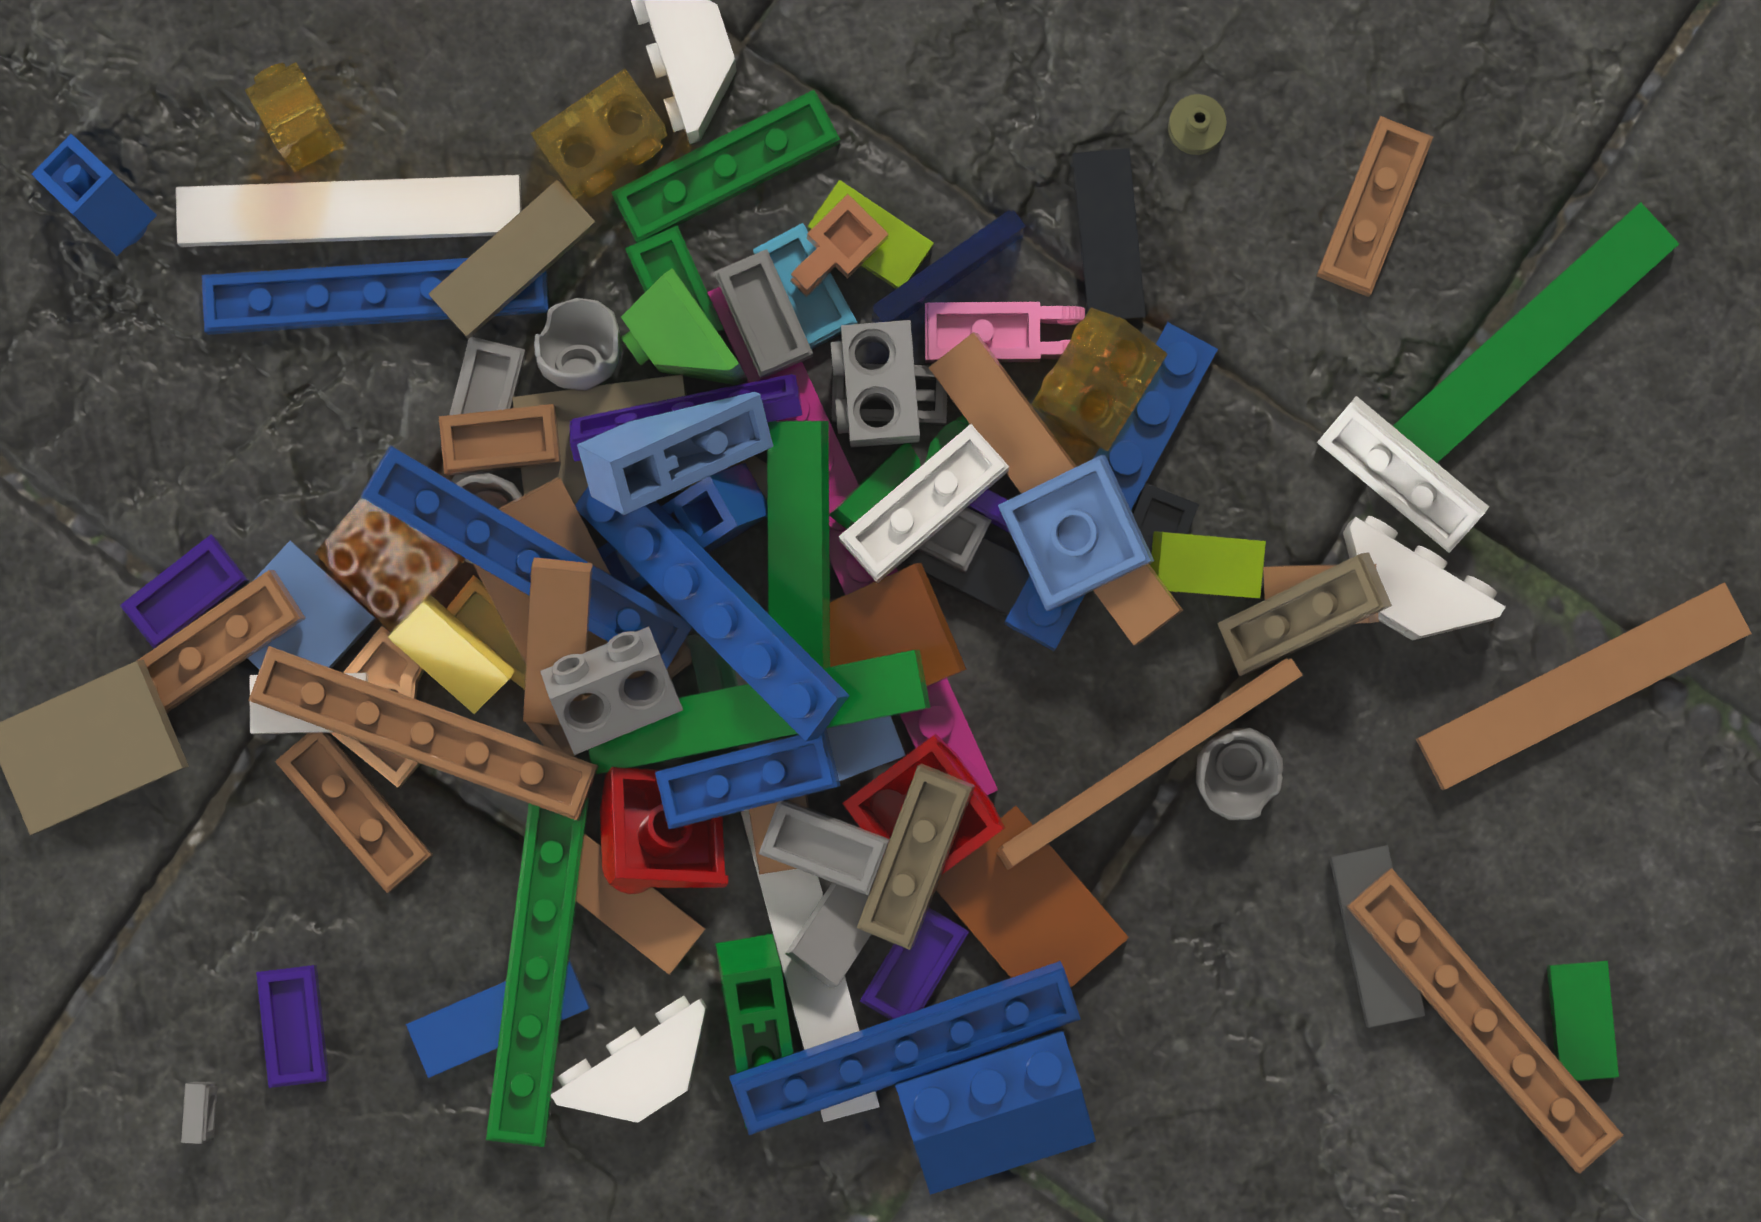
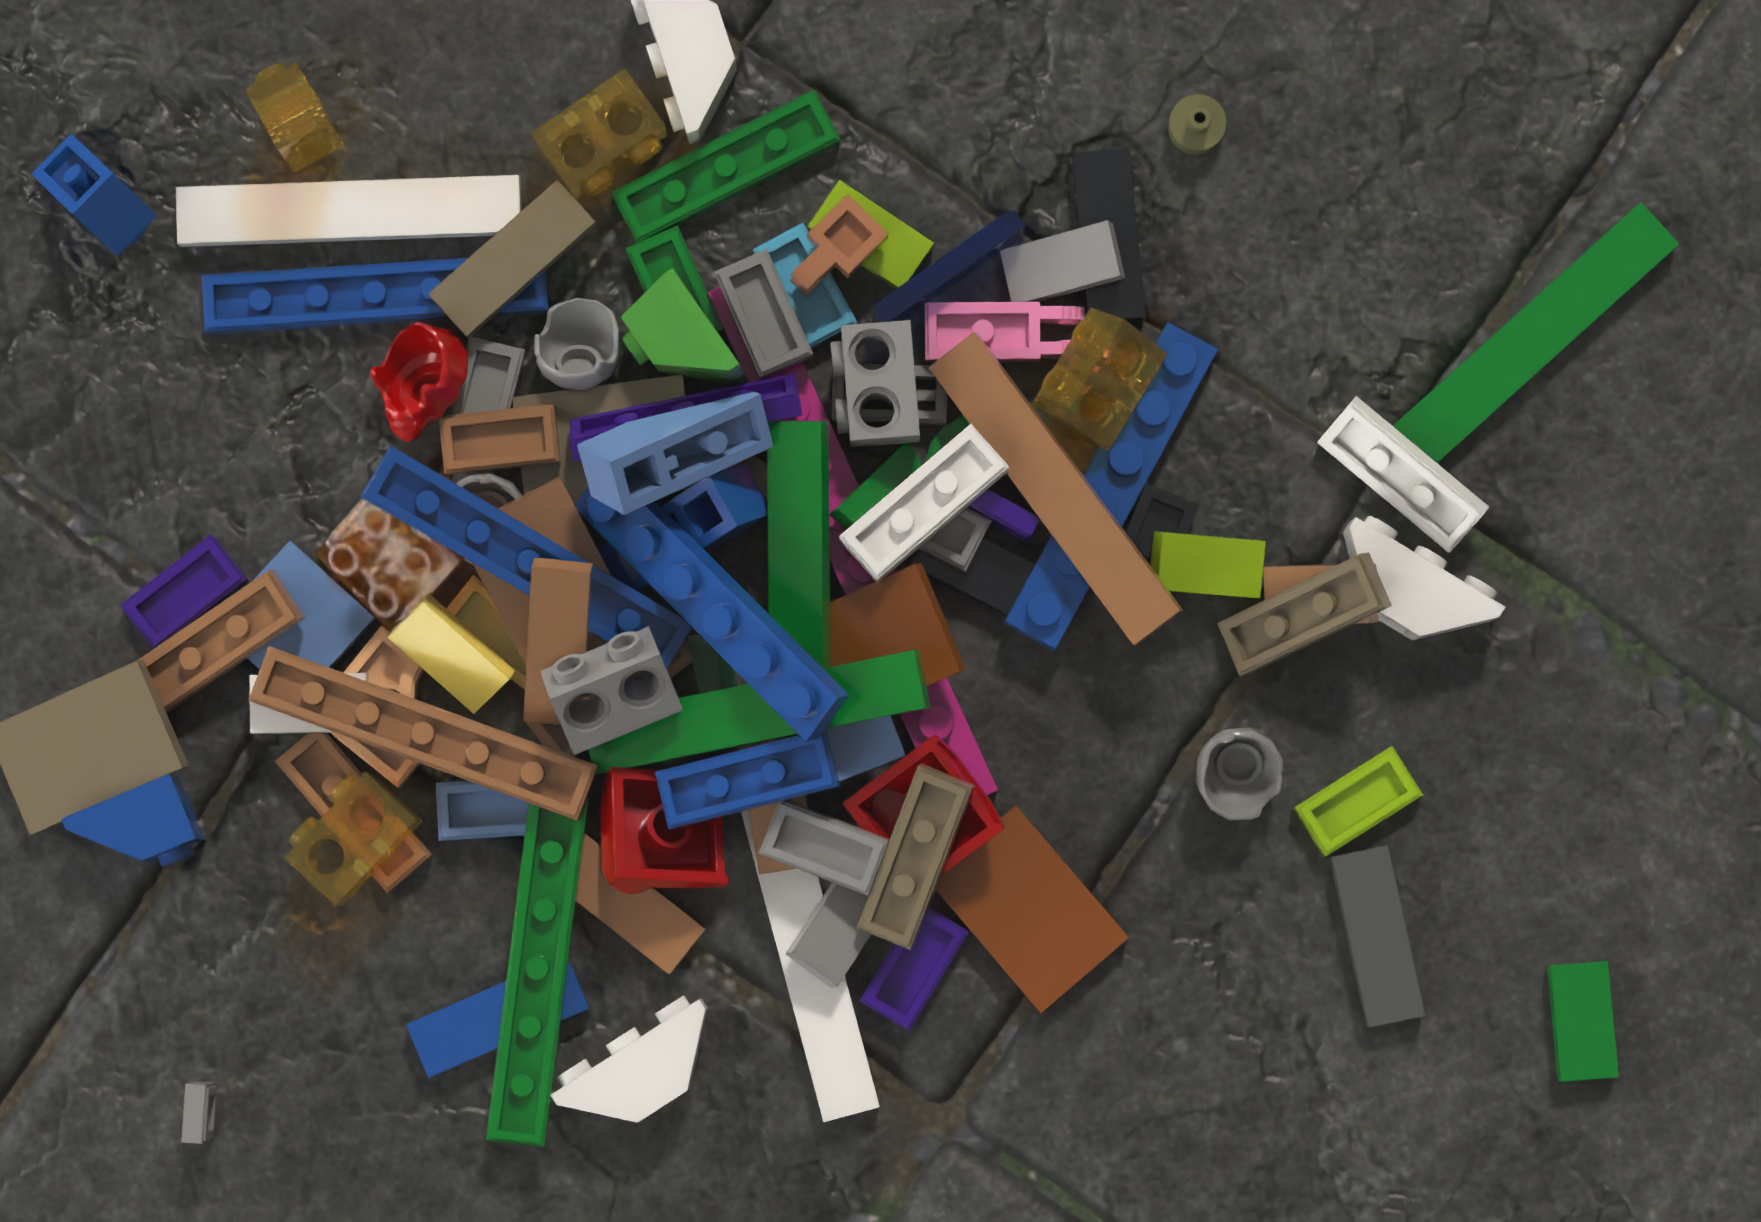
(143, 822): none -> blue slope
(292, 1026): dark purple tile -> none
(362, 849): none -> clear yellow brick
(420, 377): none -> red hair
(477, 812): none -> medium blue tile
(754, 1001): green slope -> none
(904, 1047): blue tile -> none
(996, 1111): blue slope -> none
(1063, 263): none -> light grey tile
(1075, 533): medium blue tile -> none
(1148, 763): medium nougat tile -> none
(1357, 801): none -> lime tile
(1374, 206): medium nougat tile -> none
(1484, 1020): medium nougat tile -> none
(1583, 686): medium nougat tile -> none

